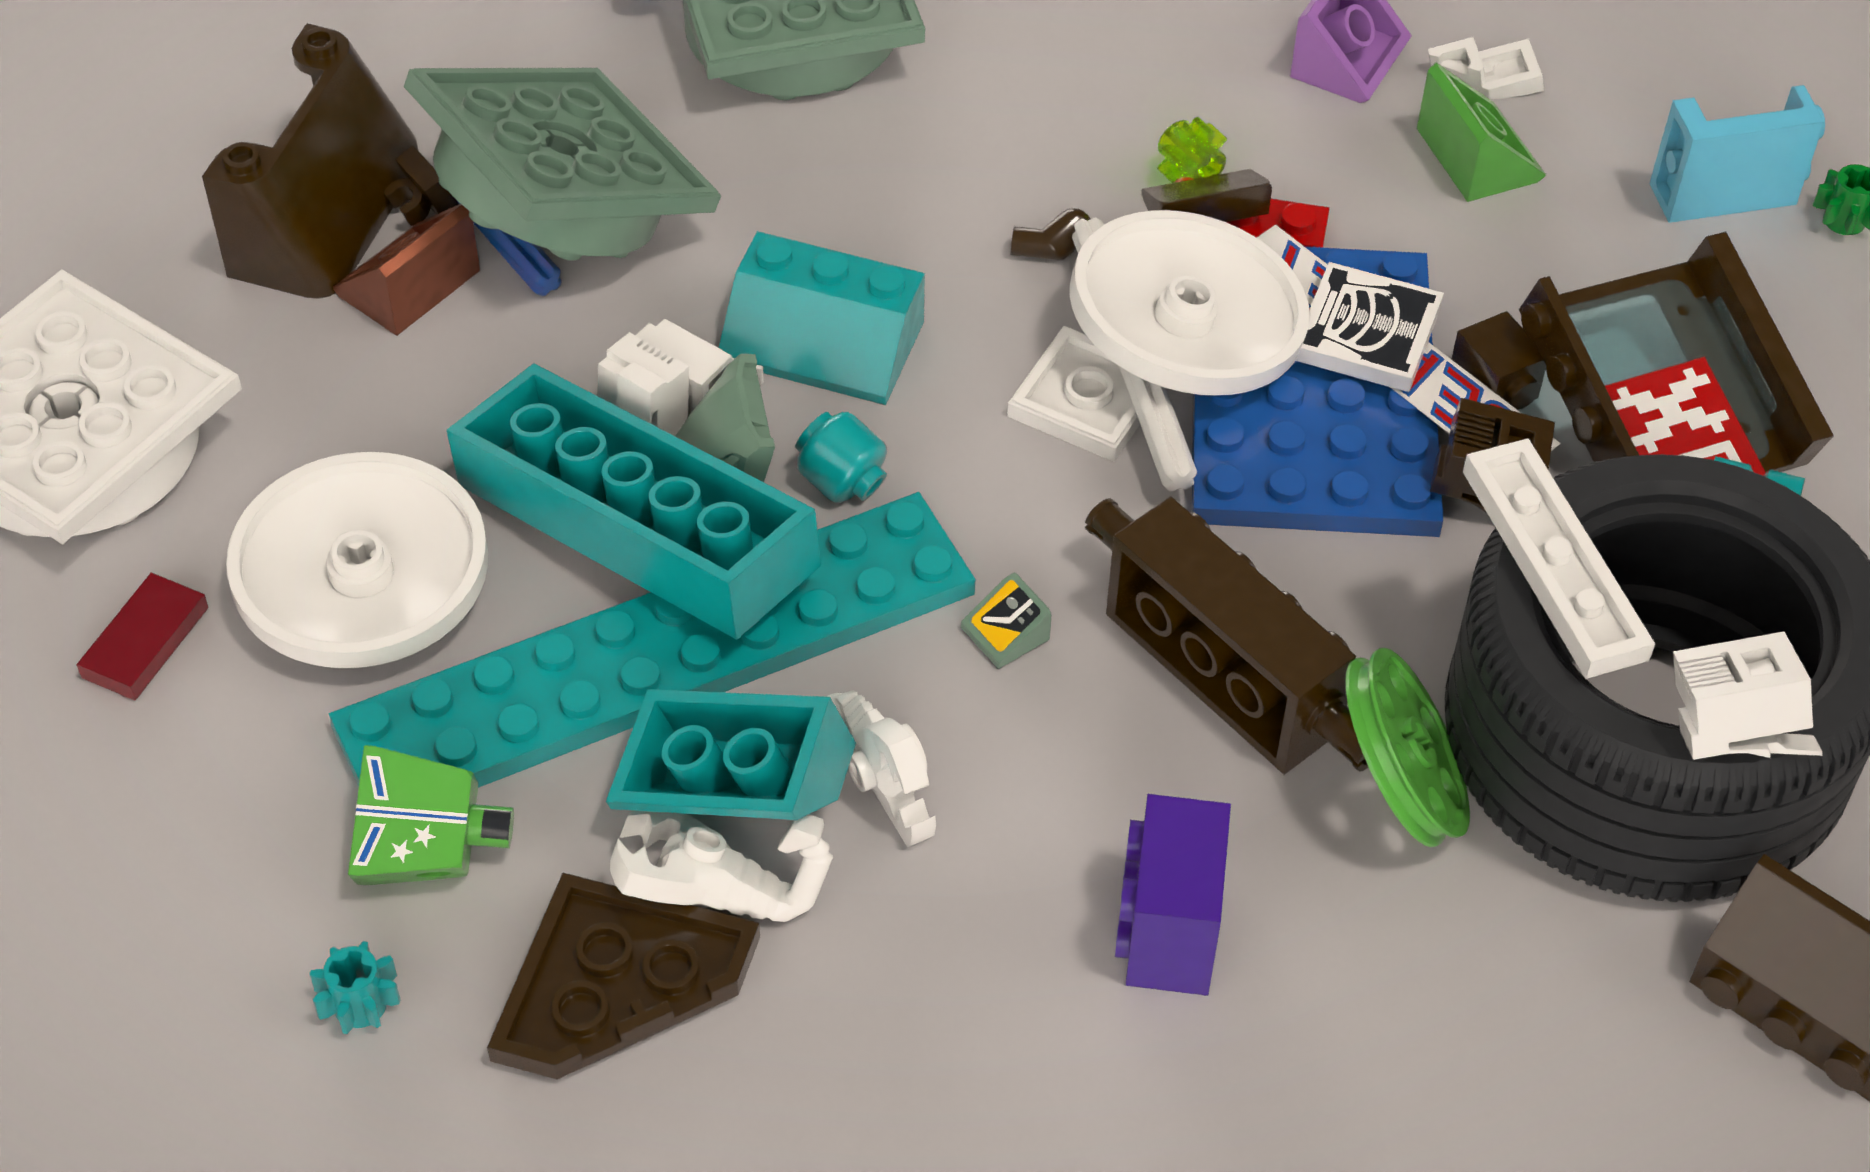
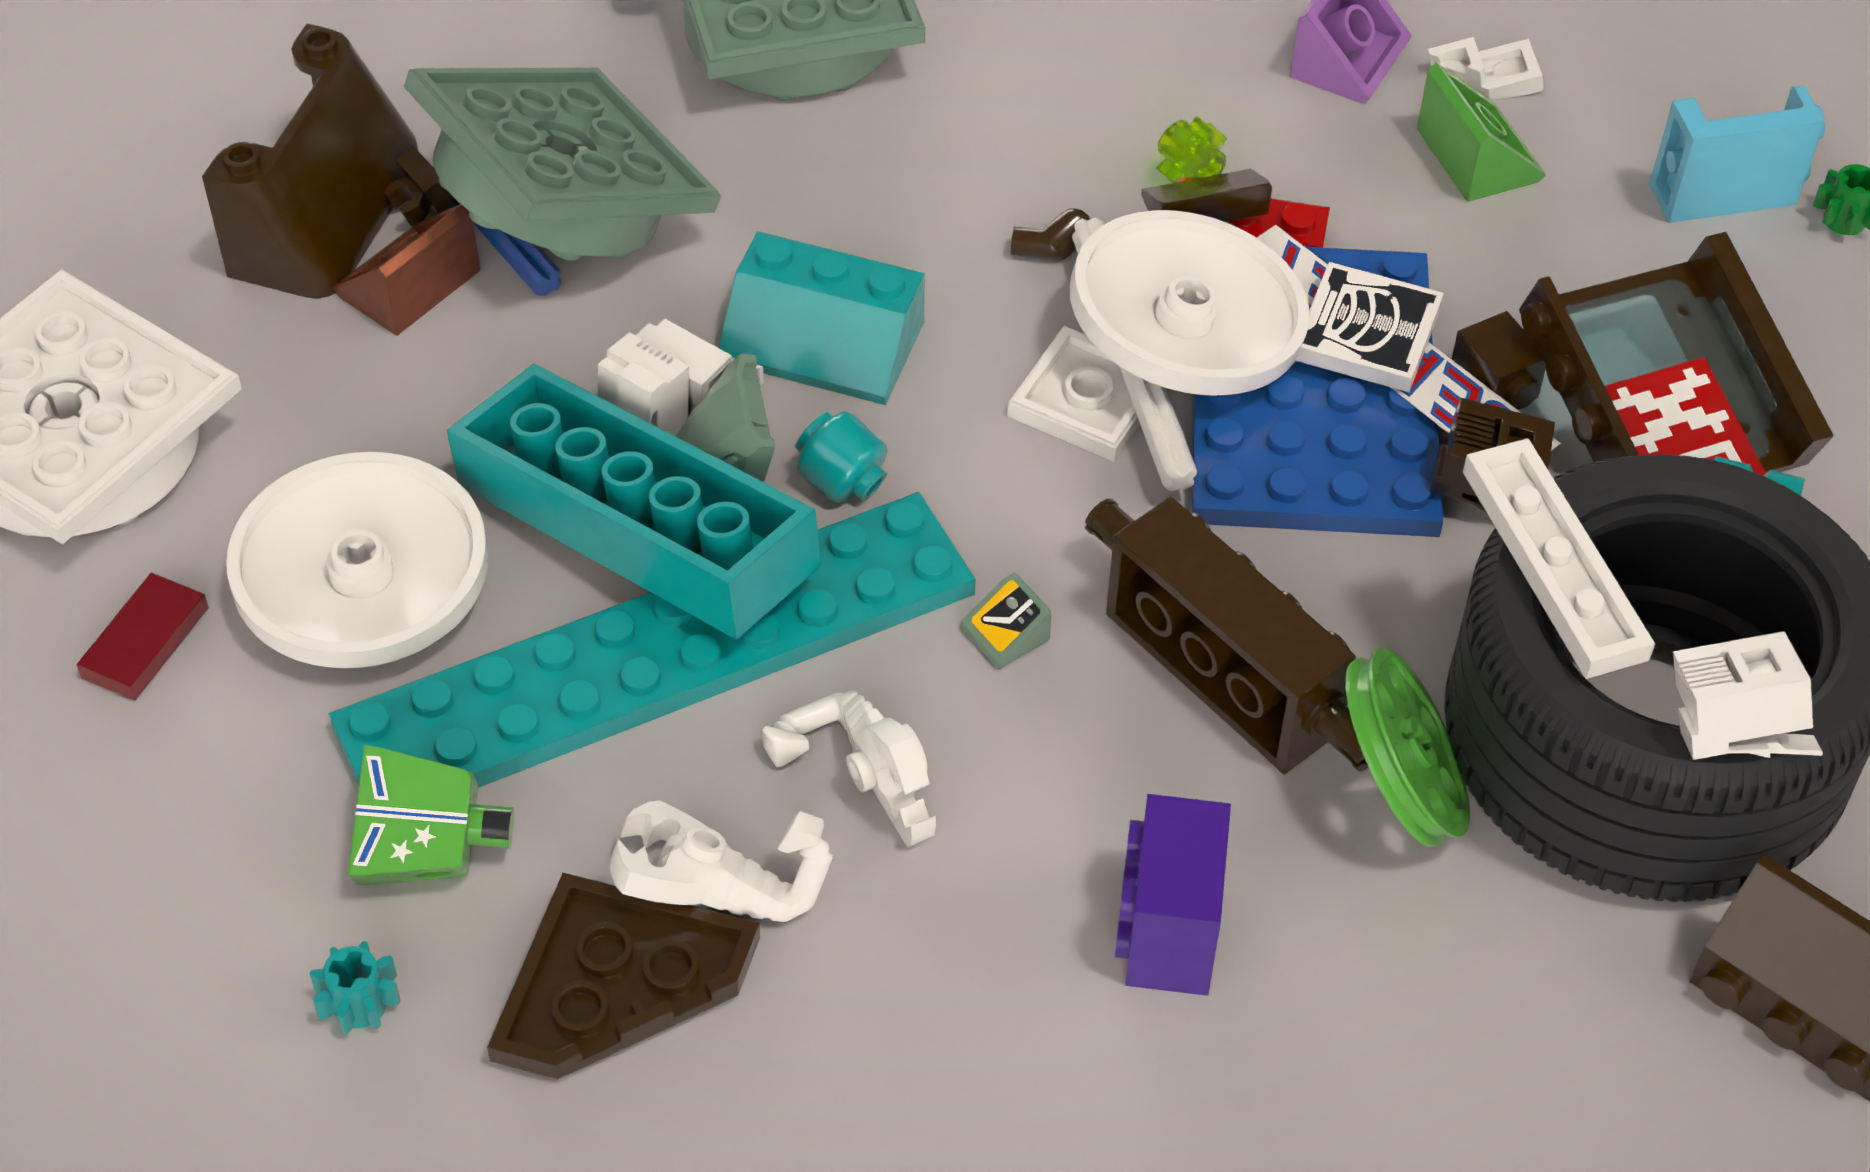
(733, 755): teal slope -> none

